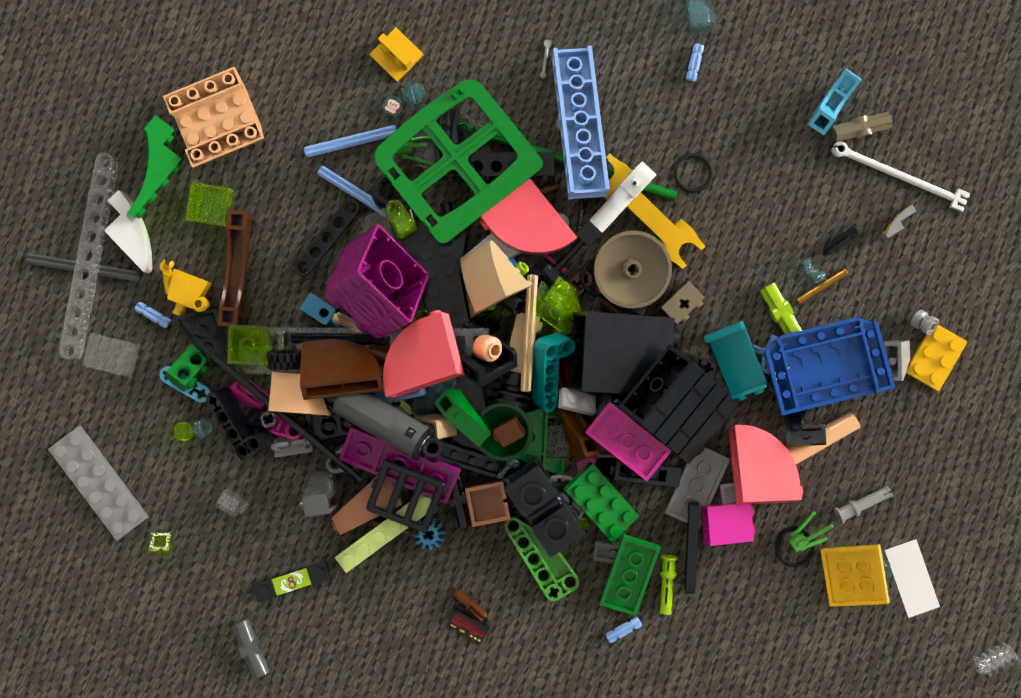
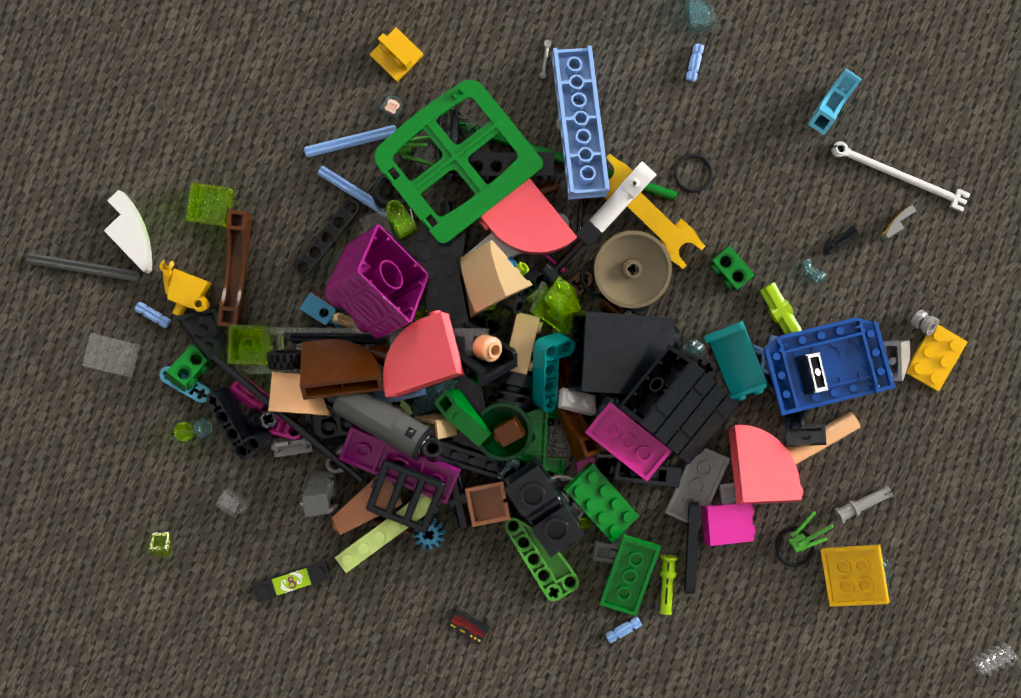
(92, 265): clear beam -> none
(98, 483): light grey plate -> none
(160, 164): green arch -> none
(214, 116): light nougat slope -> none
(250, 648): dark grey piece -> none
(413, 92): clear light blue gear -> none
(470, 604): reddish brown axle -> none
(529, 330): tan axle -> none
(686, 292): dark tan brick -> none
(694, 346): none -> clear light blue tile
(736, 264): none -> green brick
(812, 373): none -> black slope
(822, 286): pearl gold bar -> none
(861, 127): dark tan piece -> none
(912, 578): white sticker -> none

